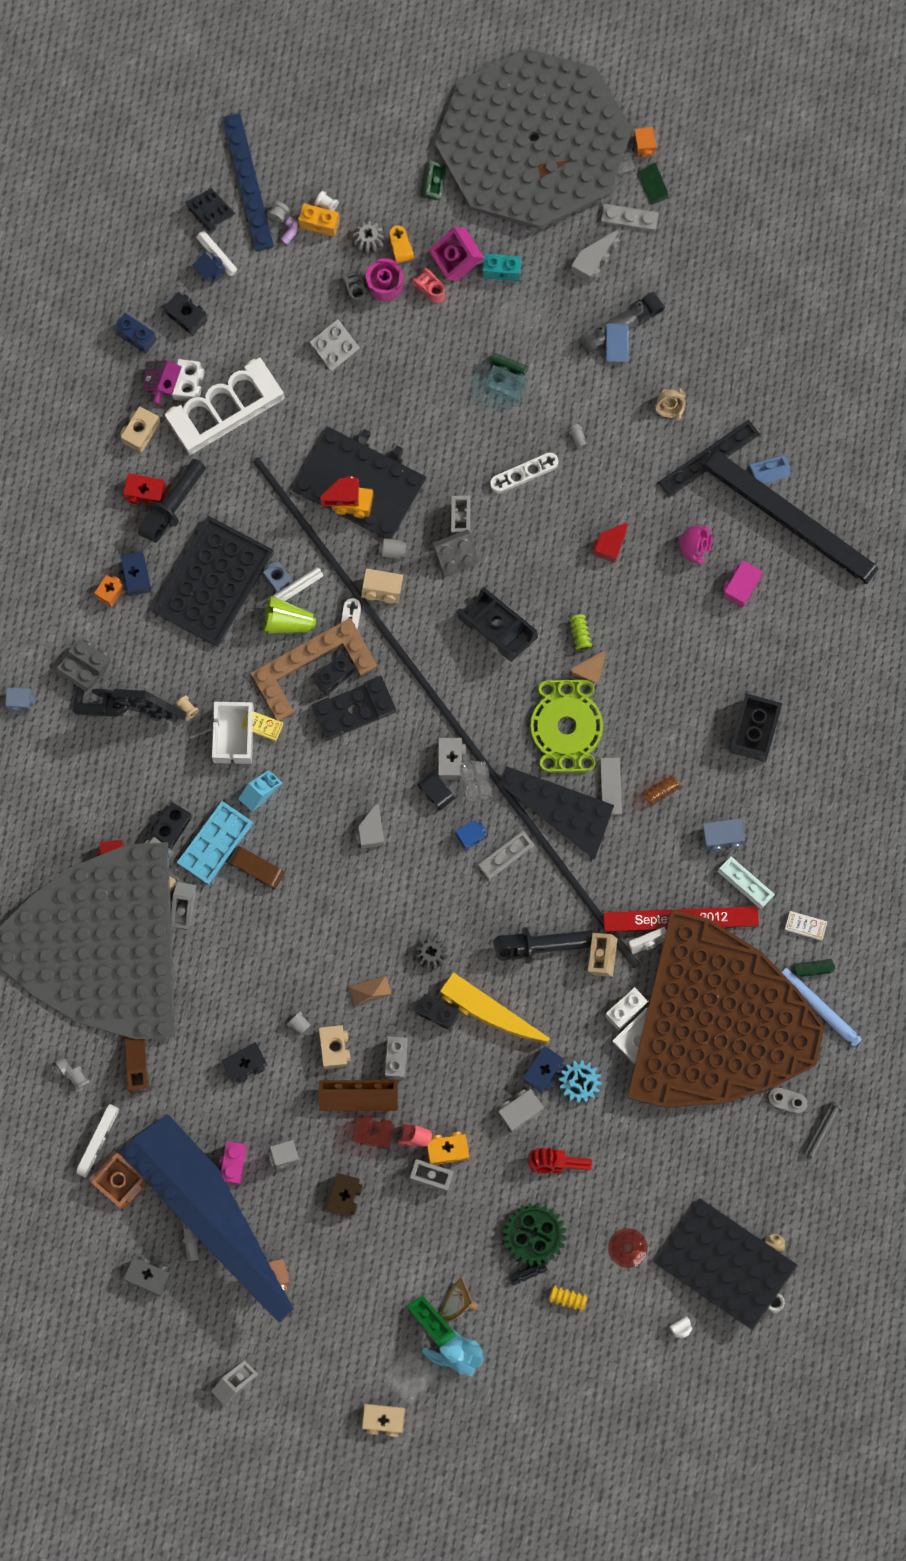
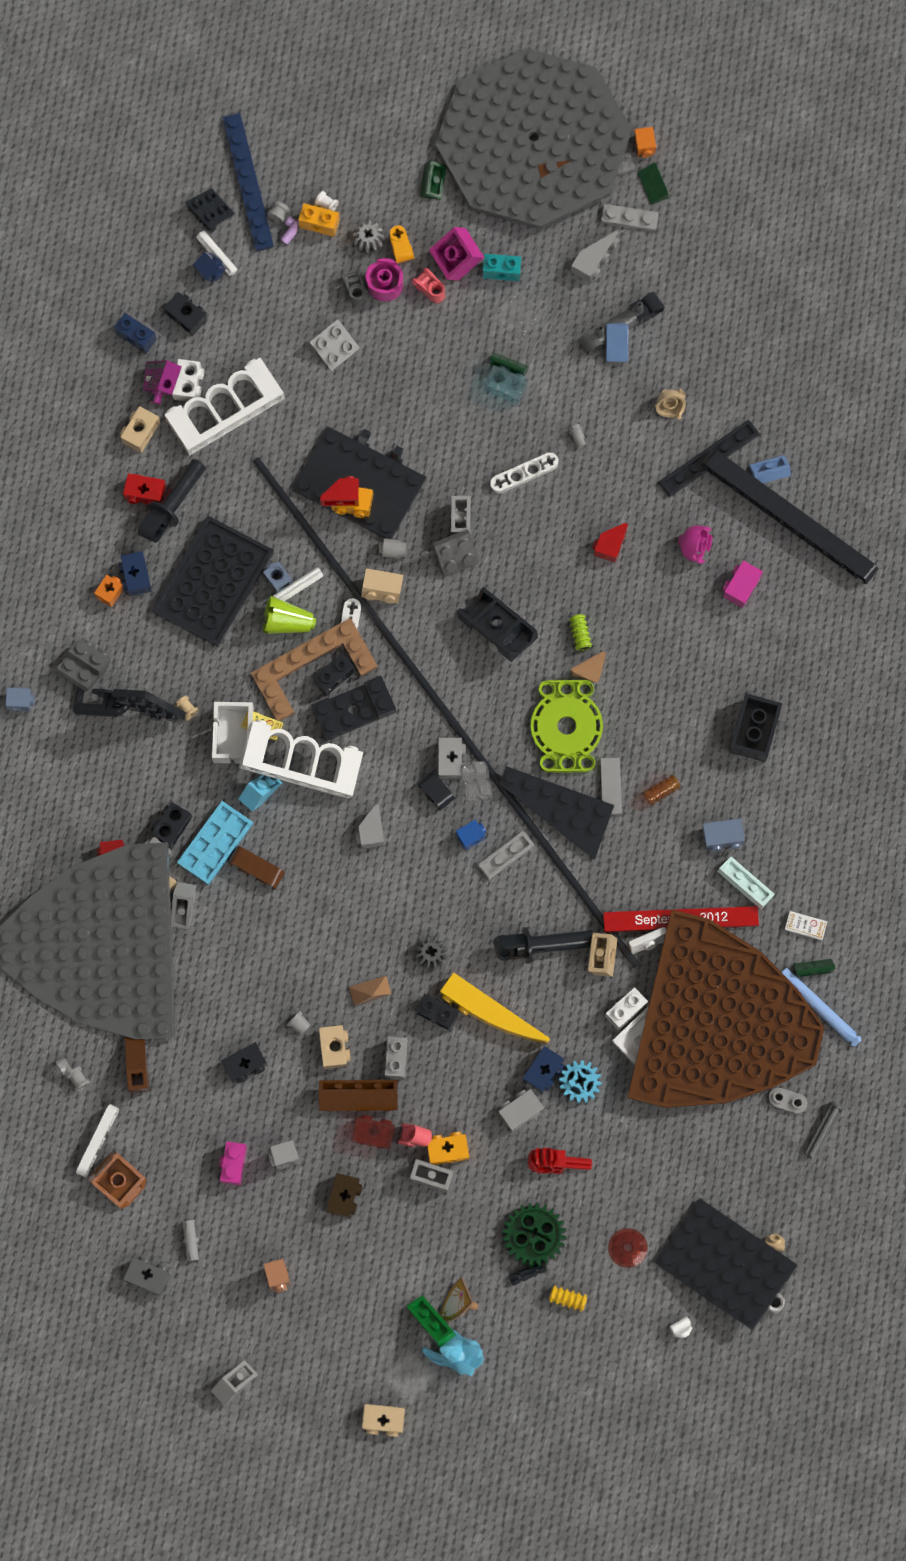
(204, 1203): dark blue wedge -> none
(347, 760): none -> white fence

